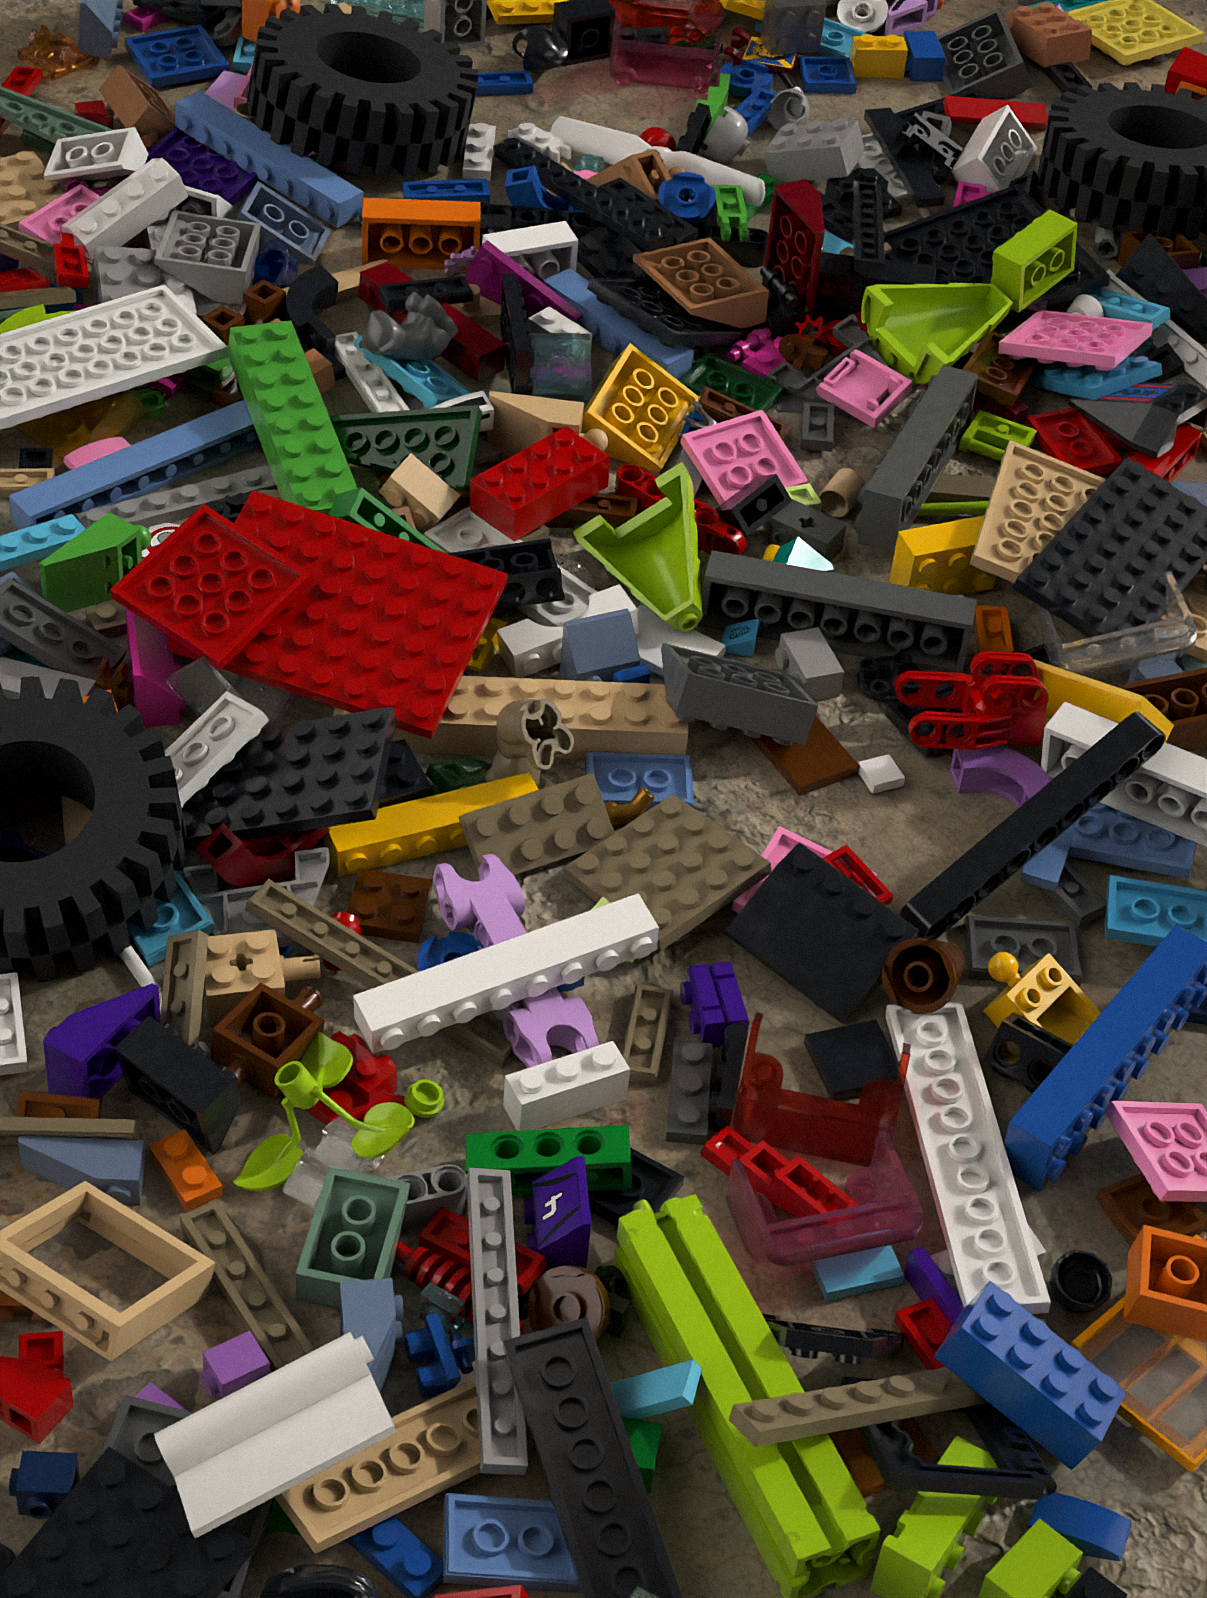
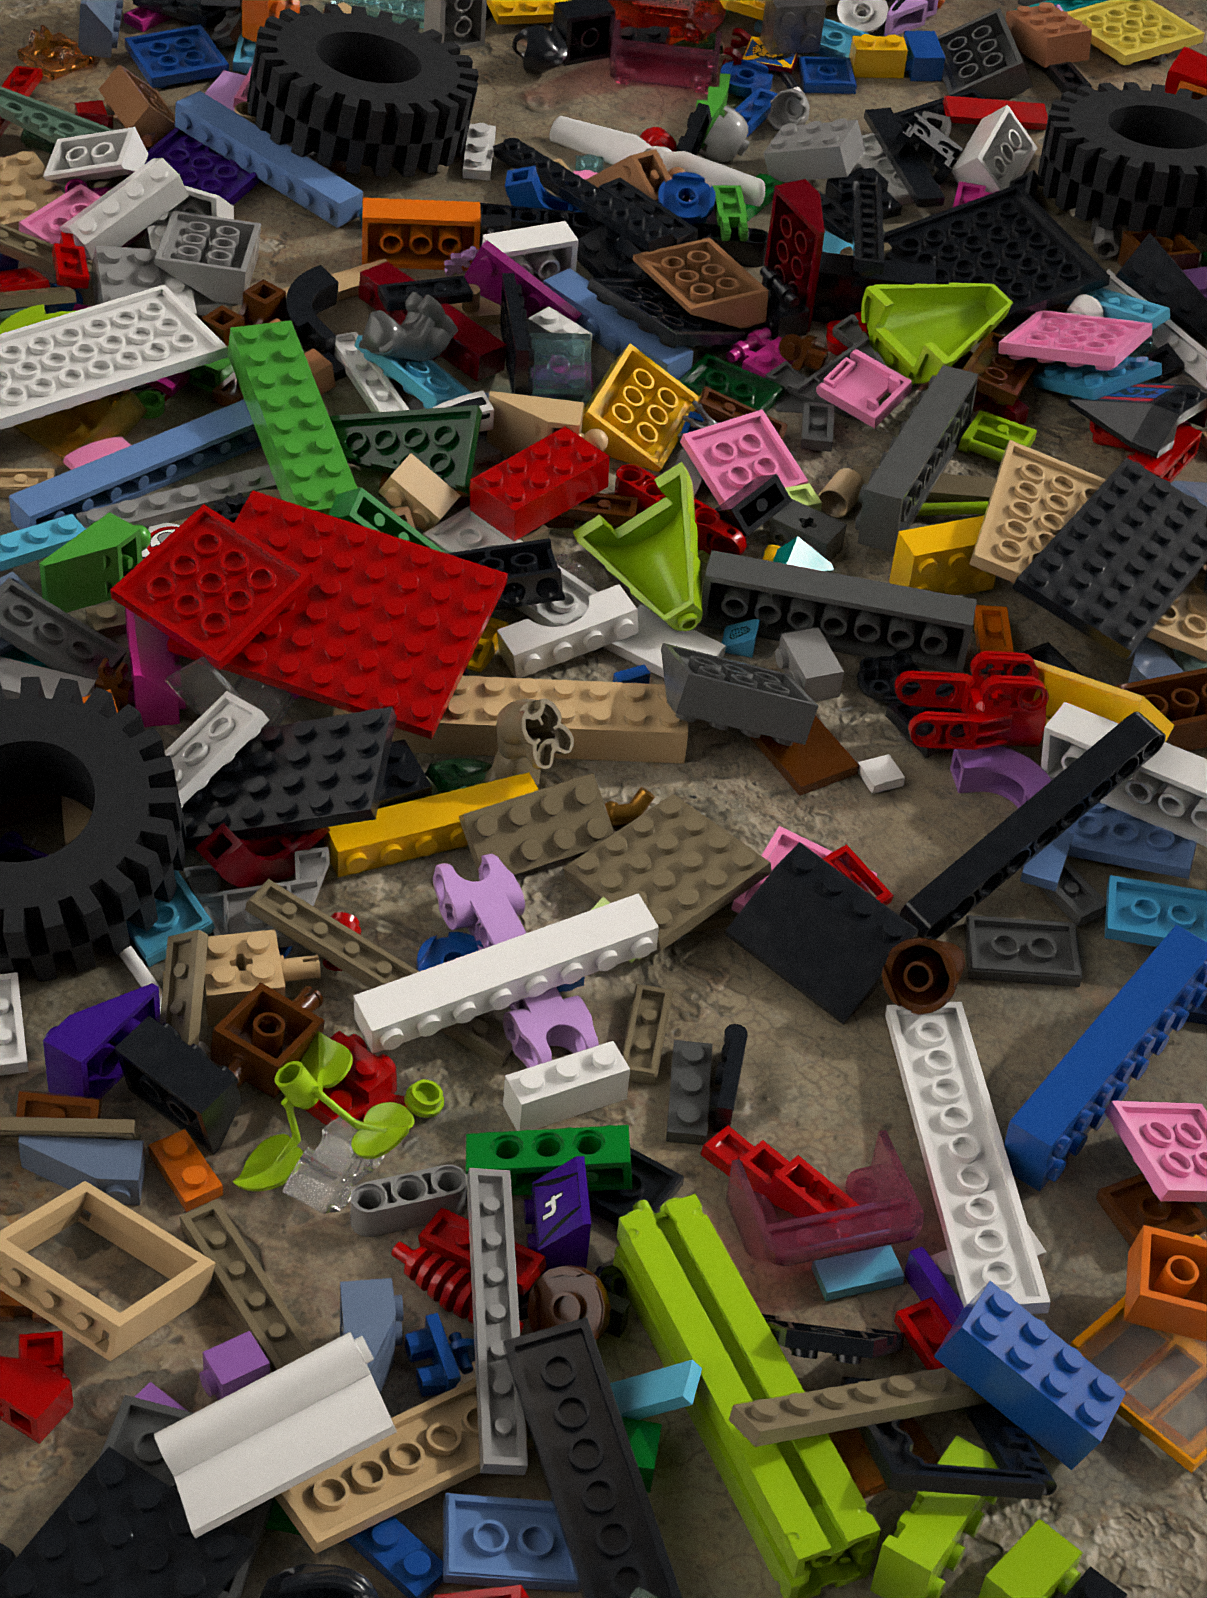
(36, 458): black tile -> none
(43, 1481): dark blue brick -> none
(275, 265): clear blue piece -> none
(284, 222): sand blue slope -> none
(350, 1234): sand green slope -> none
(390, 904): reddish brown plate -> none
(448, 190): blue plate -> none
(449, 1307): clear light blue plate -> none
(504, 83): blue tile -> none
(541, 141): white plate -> none
(598, 647): sand blue slope -> none
(624, 773): medium blue tile -> none
(713, 1001): dark purple brick -> none
(804, 329): red gear -> none
(813, 1122): clear red windscreen -> none
(851, 1057): black tile -> none
(1034, 1046): black brick -> none
(1035, 259): lime brick -> none
(1041, 995): yellow slope -> none
(1074, 440): red plate -> none
(1080, 1281): black hair -> none
(1087, 1525): blue slope -> none
(1126, 647): clear windscreen -> none

